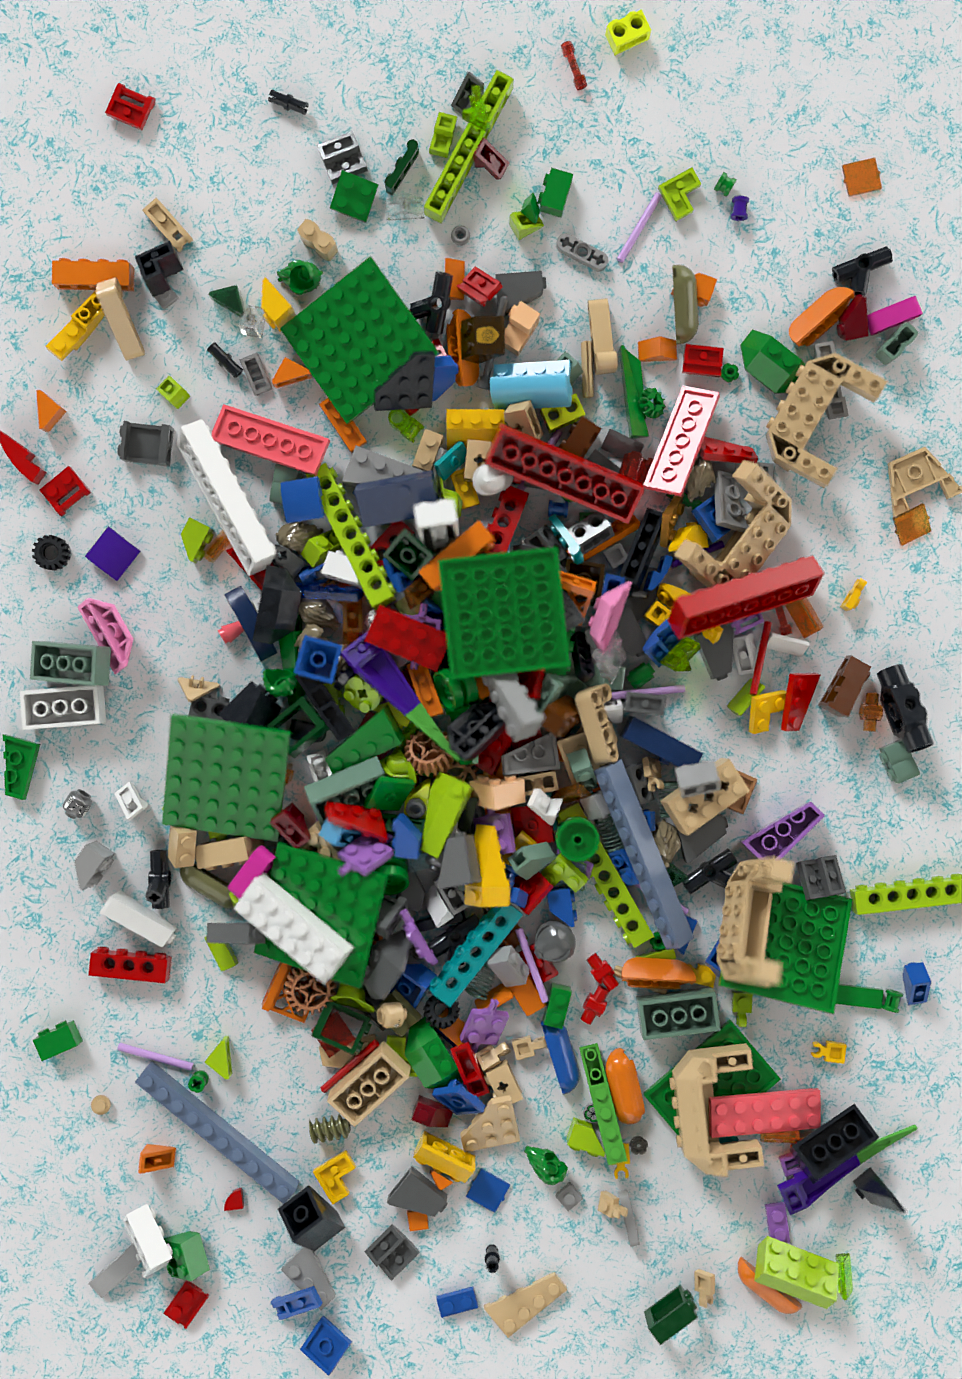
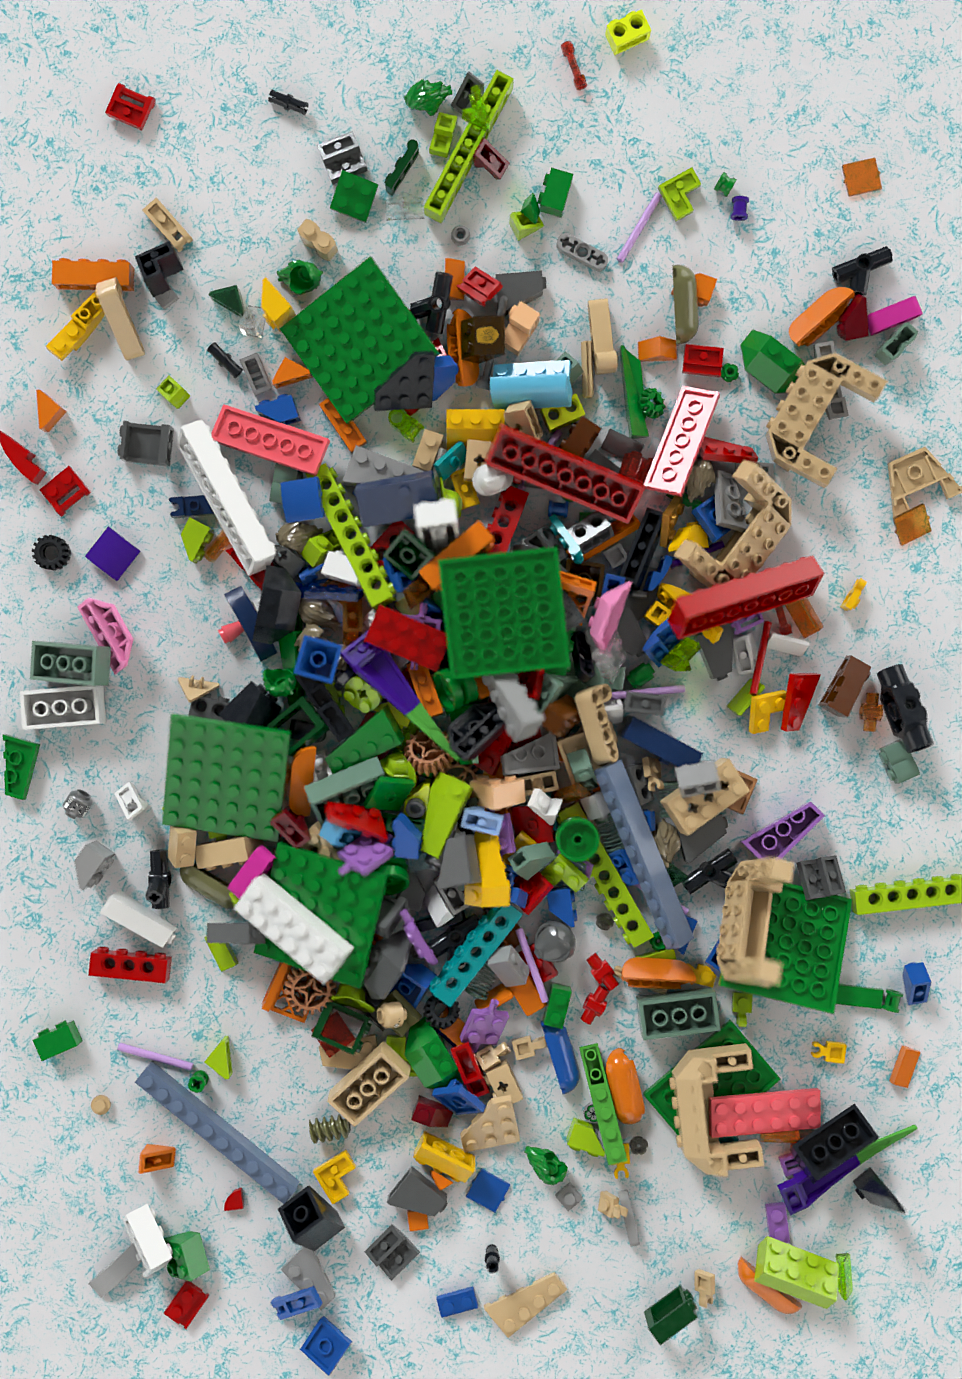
(191, 506): none -> dark blue plate
(279, 410): none -> blue slope
(301, 775): none -> orange brick
(349, 1066): red bar -> none
(427, 96): none -> green hair
(482, 821): none -> light blue slope
(604, 921): none -> clear smoke plate
(904, 1066): none -> orange slope

